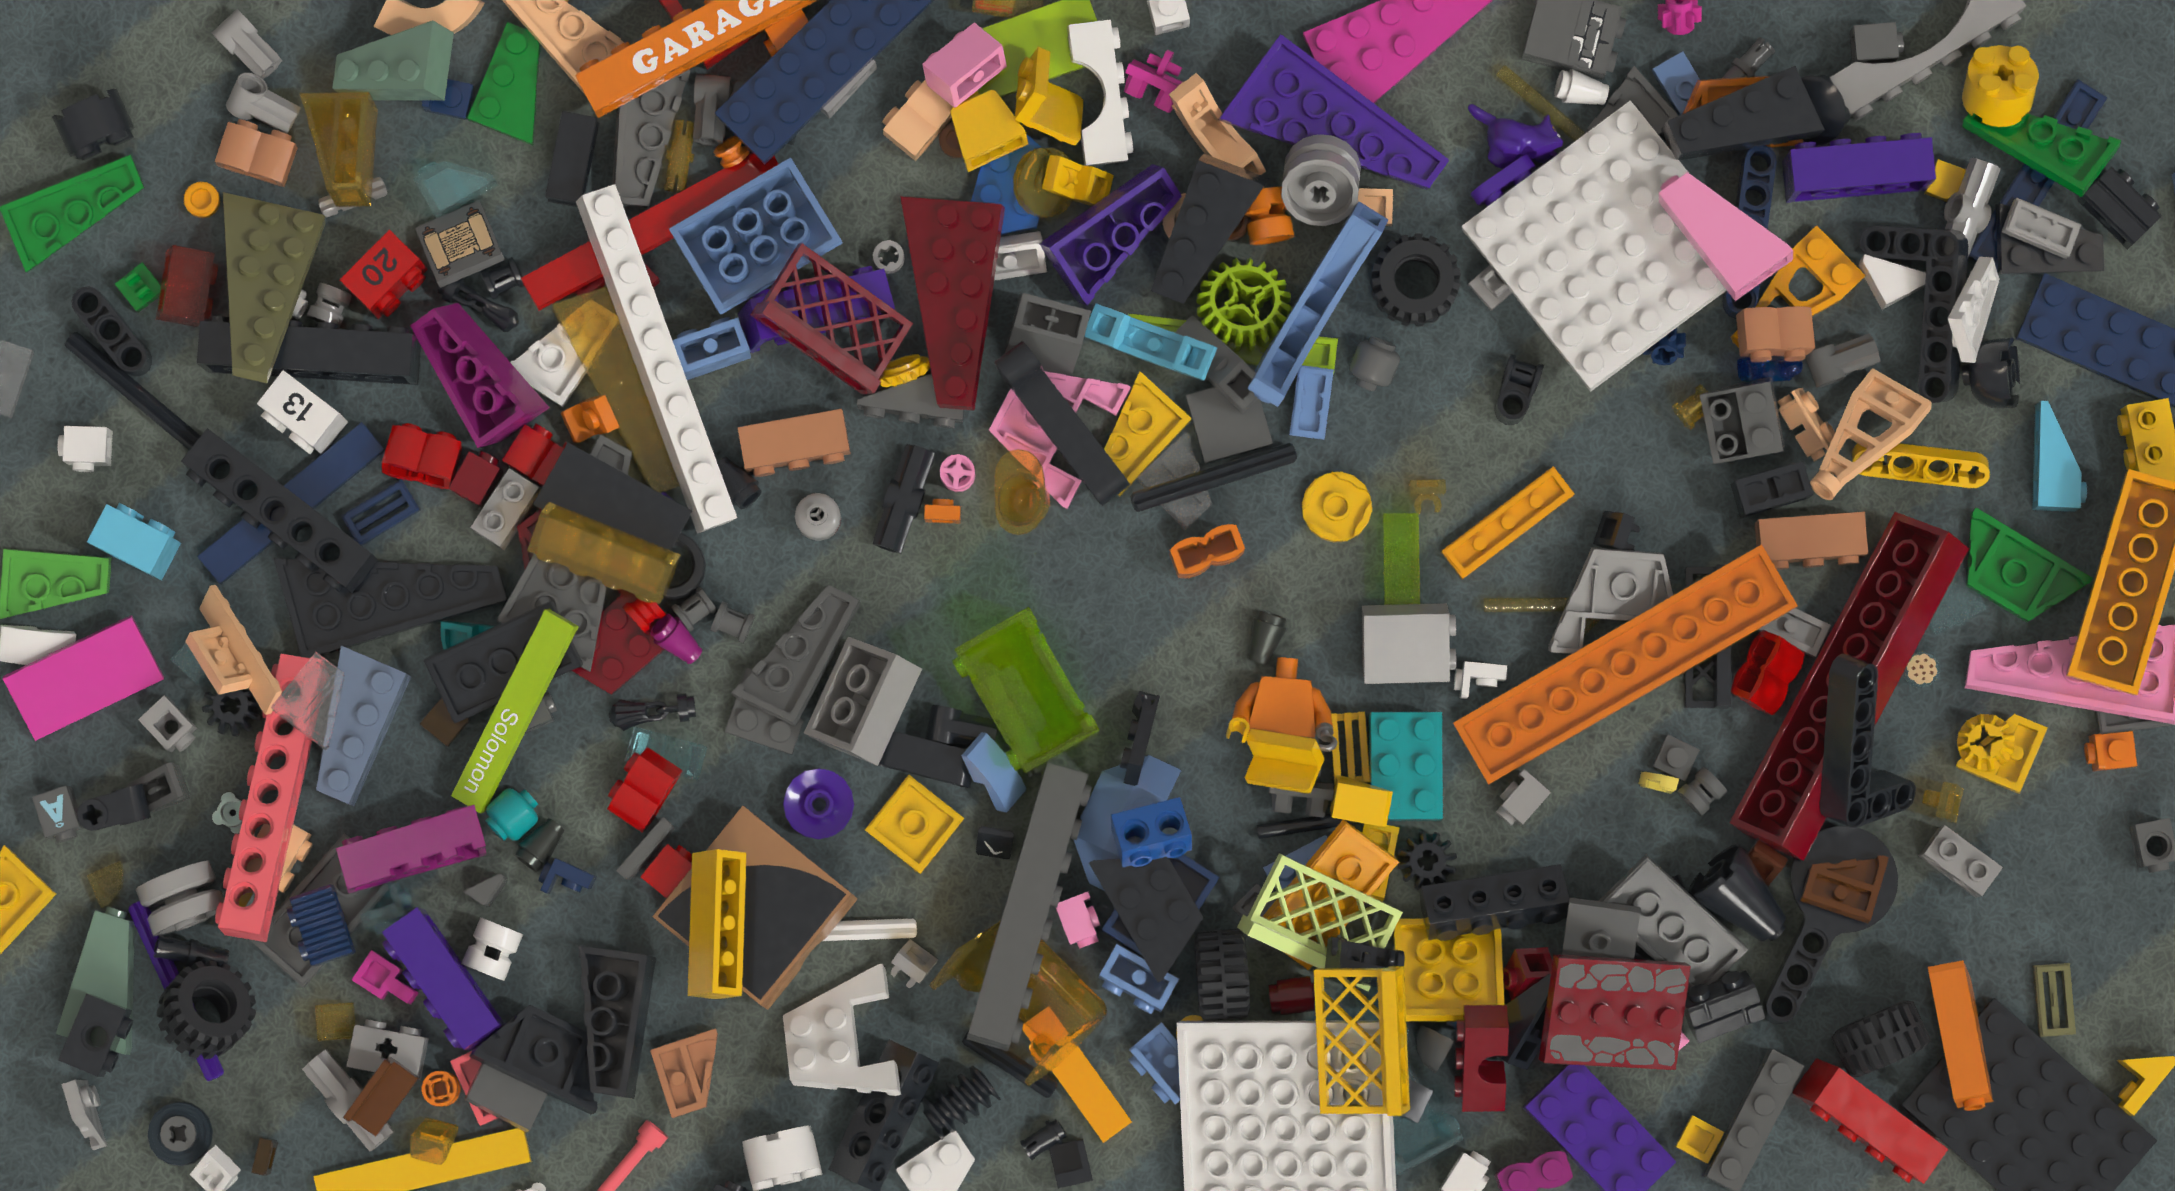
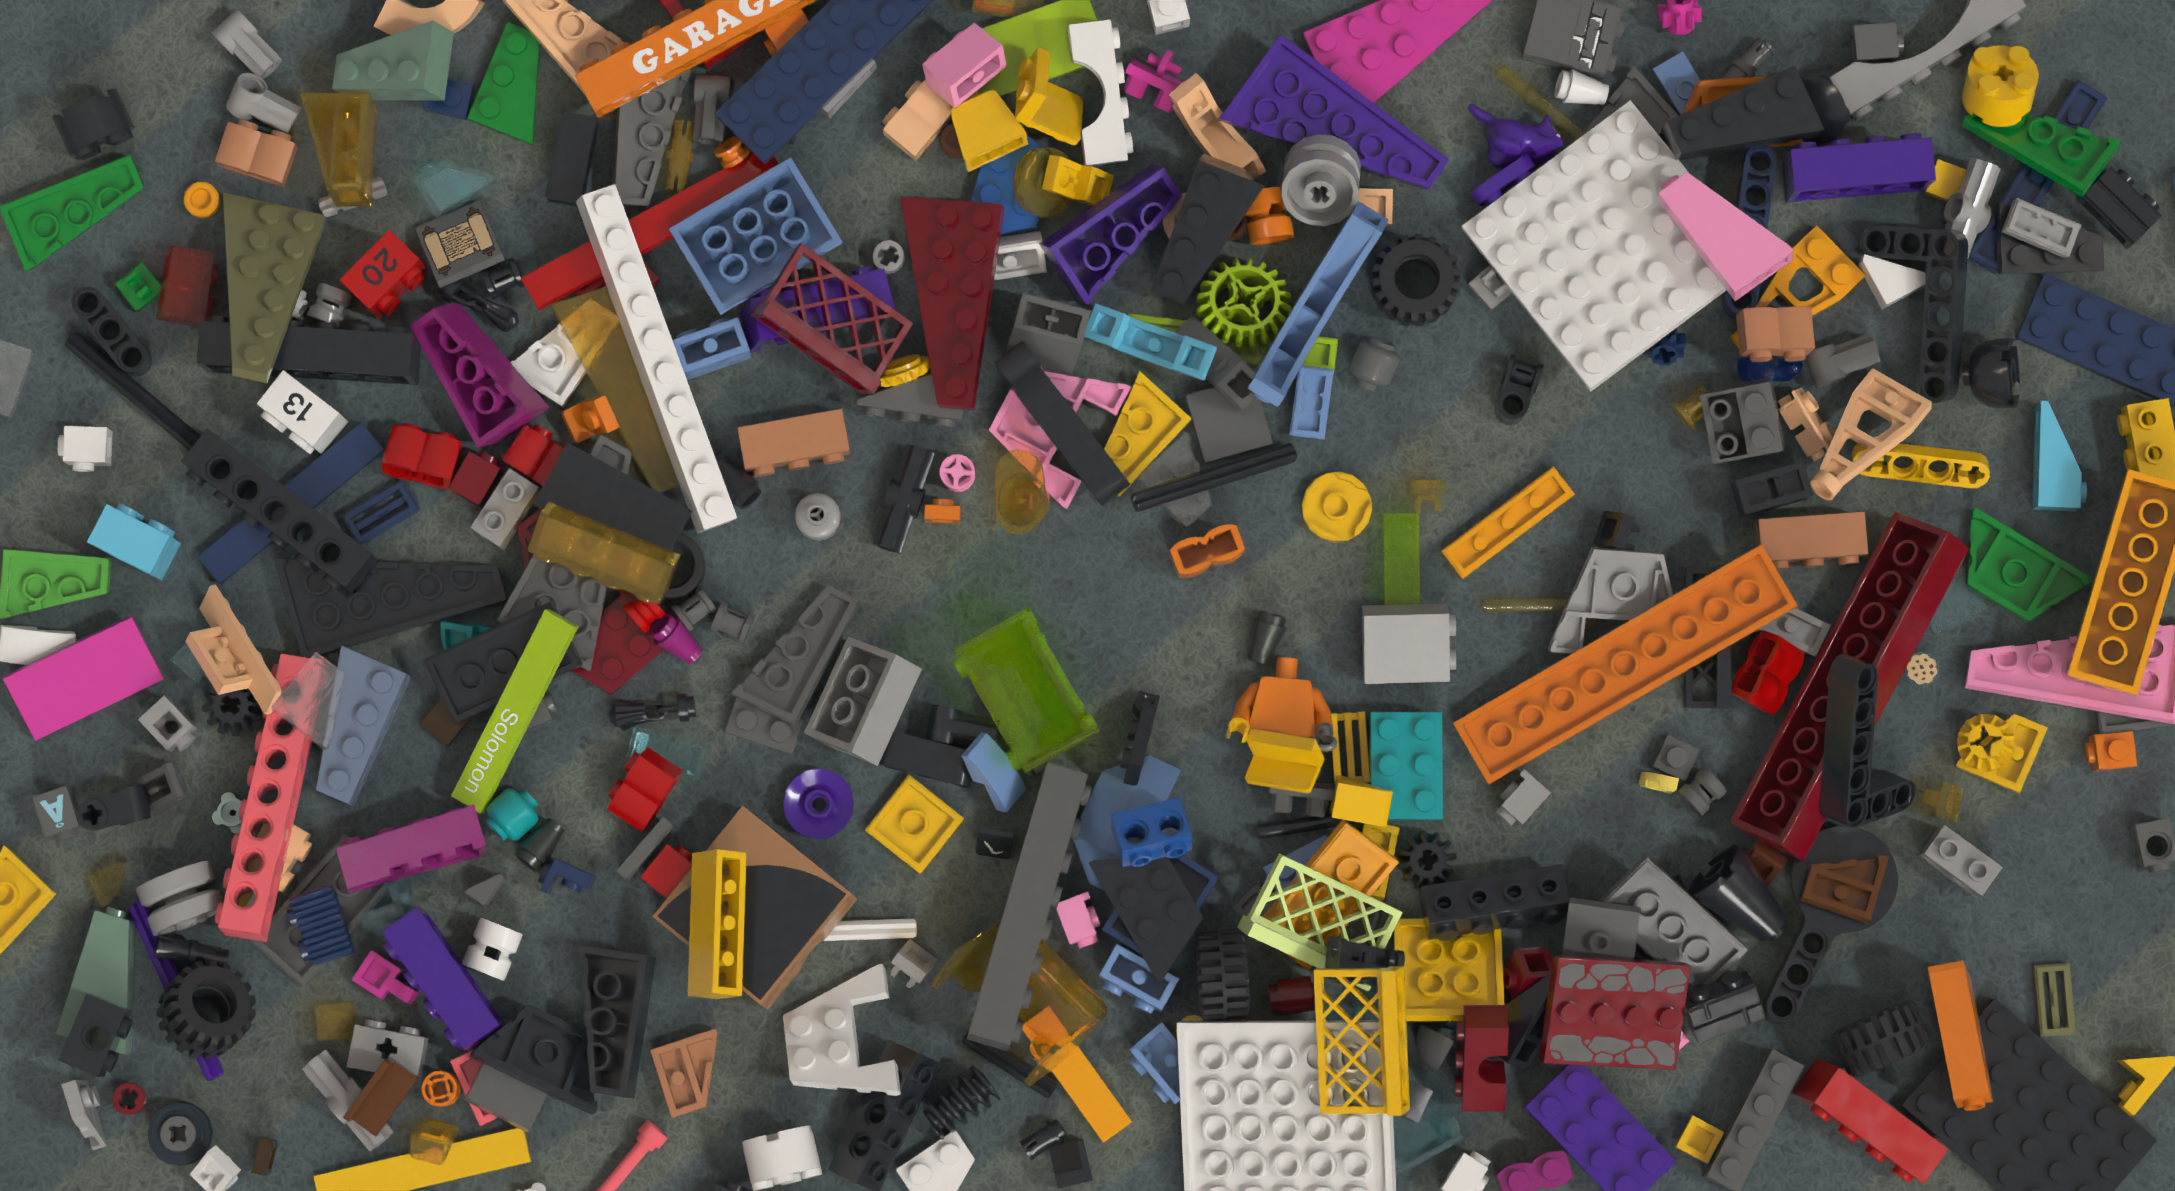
(140, 1102): none -> dark red bush
(1484, 673): white bracket -> none
(1973, 308): white wing -> none

